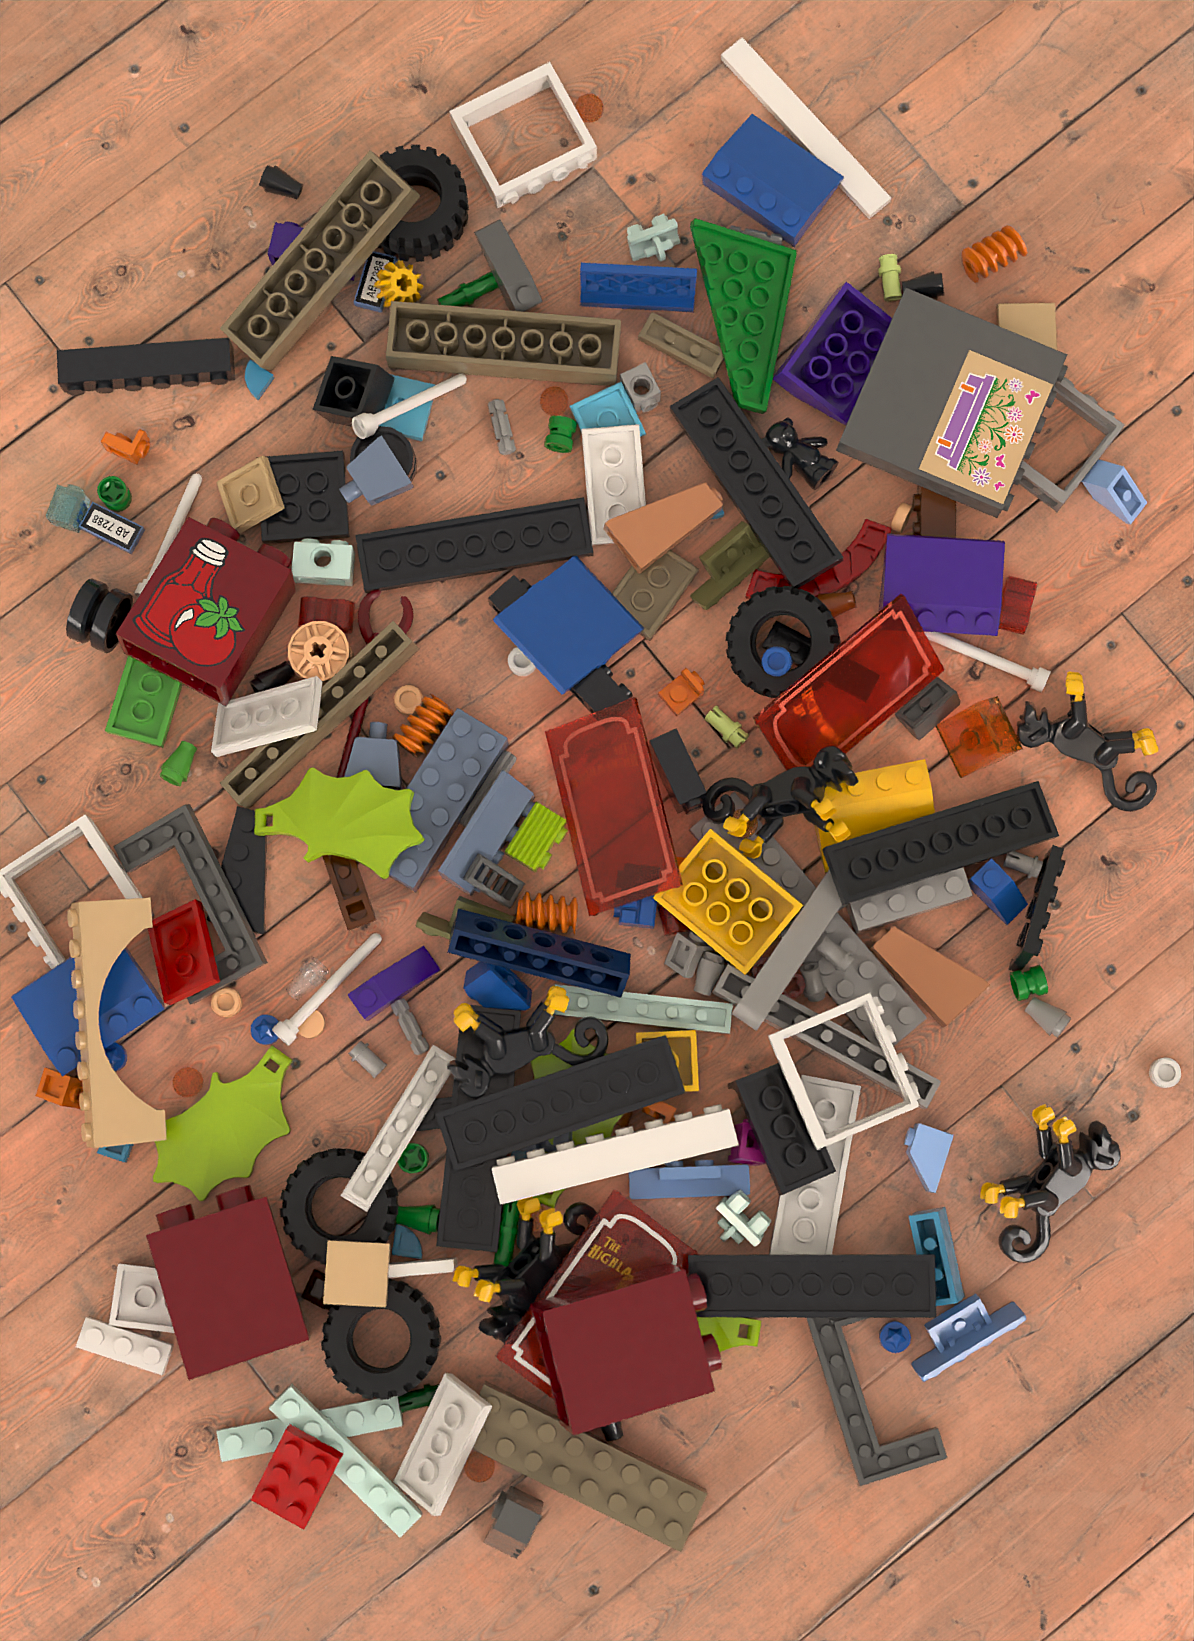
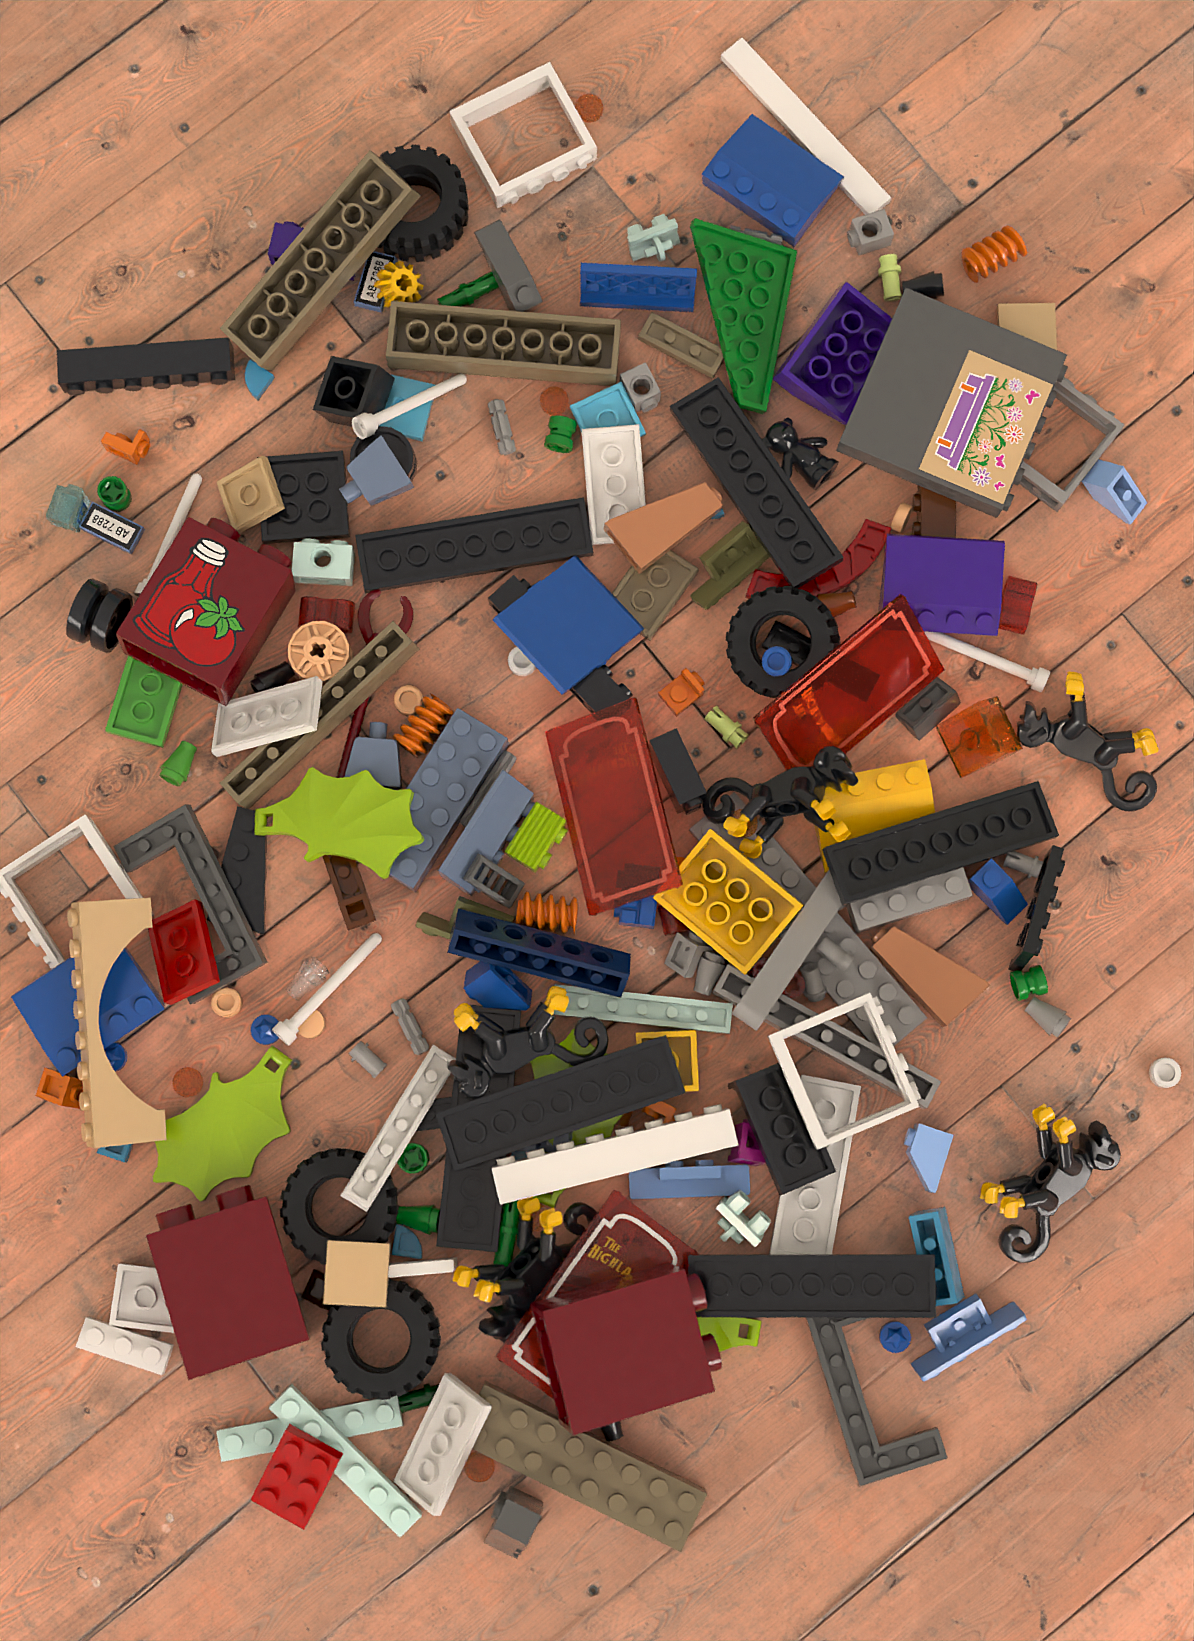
(280, 183): black cone -> none
(393, 983): dark purple slope -> none
(877, 223): none -> light grey brick

